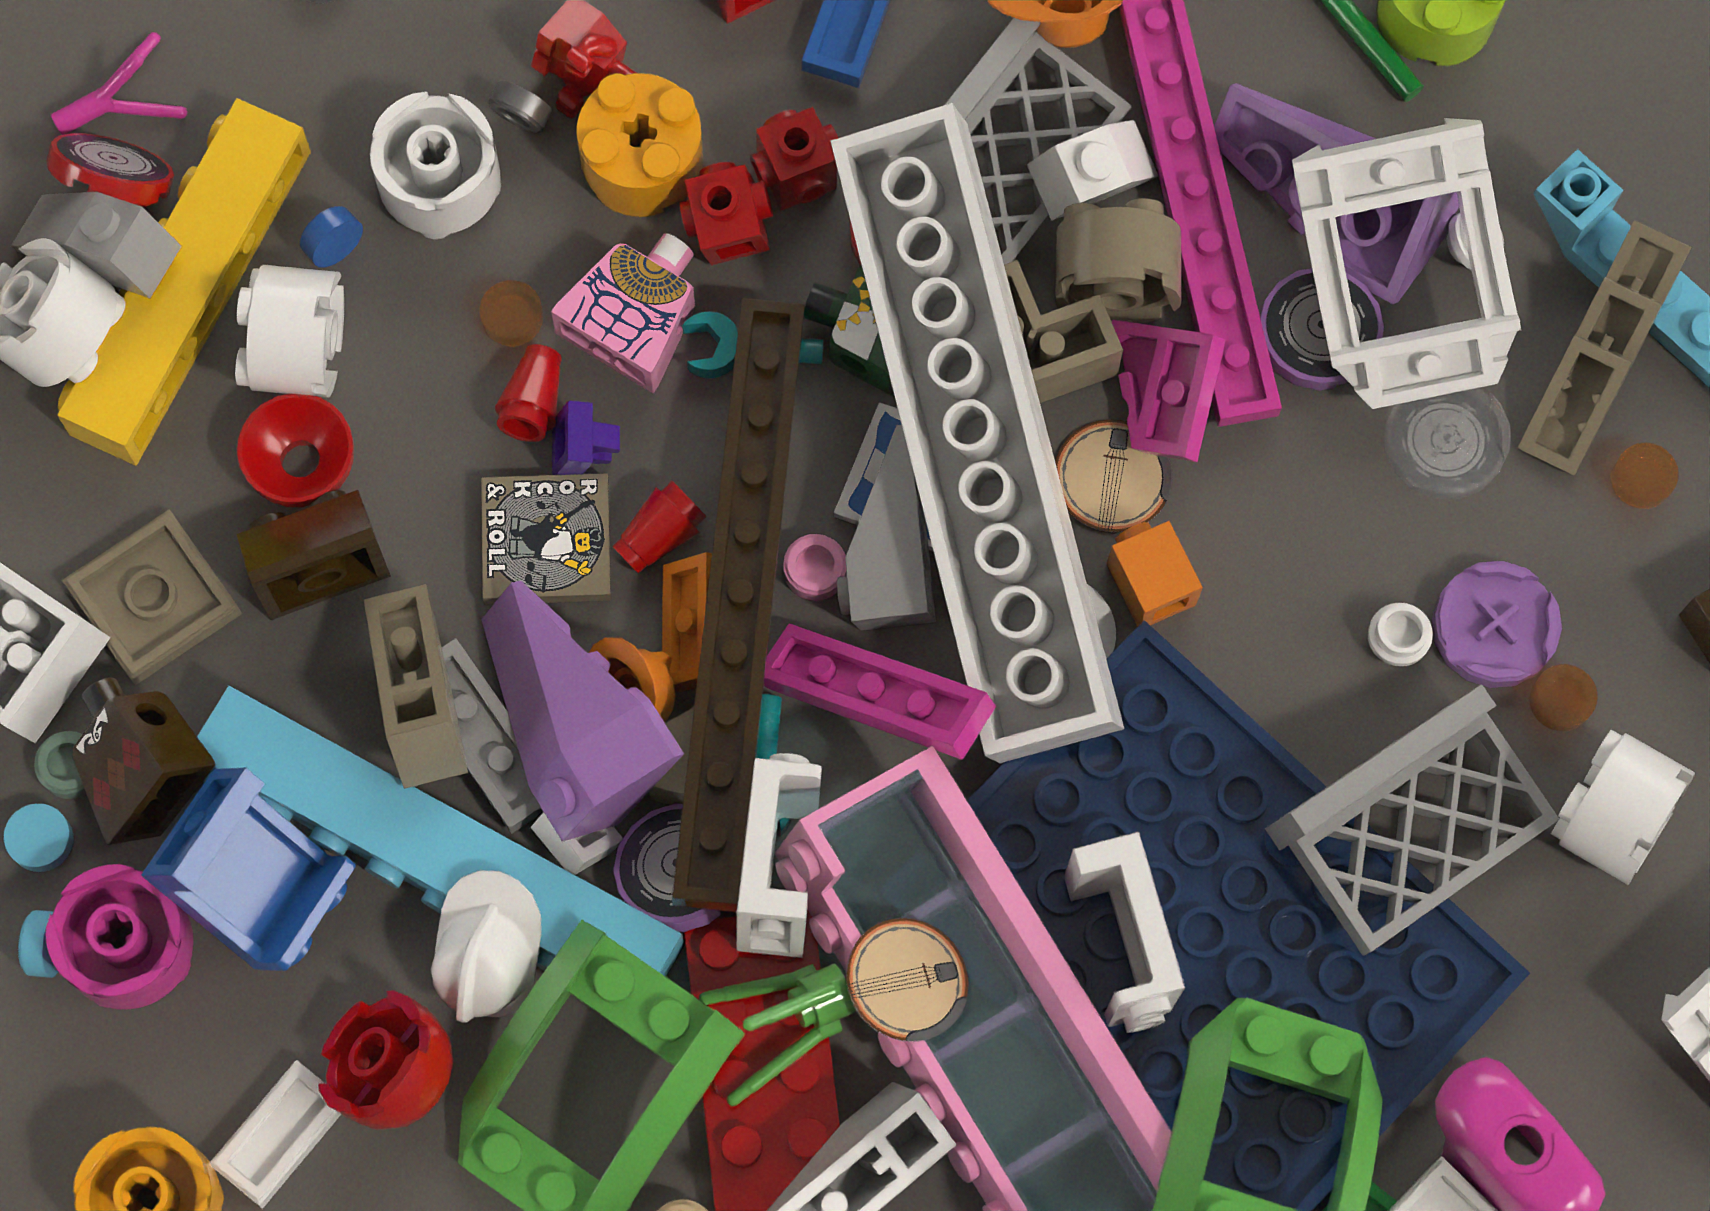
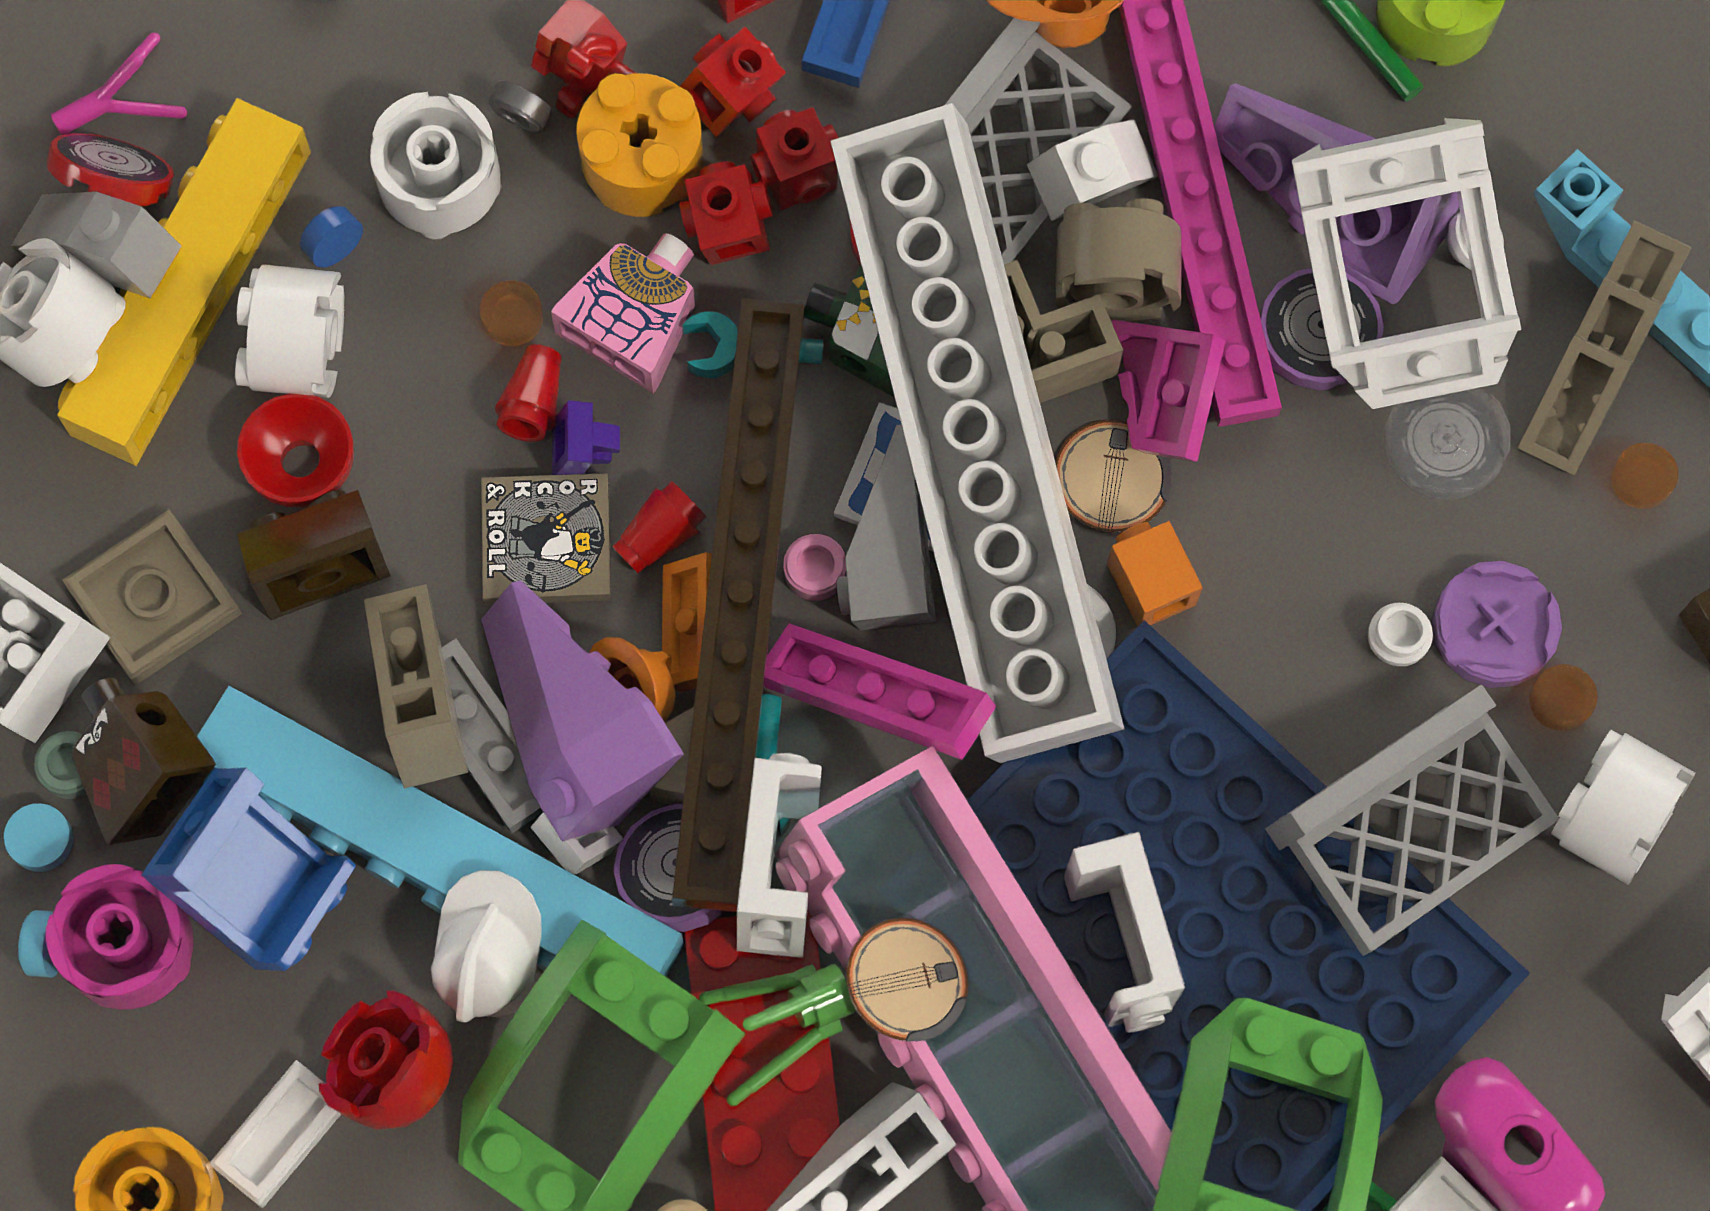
(732, 80): none -> red brick

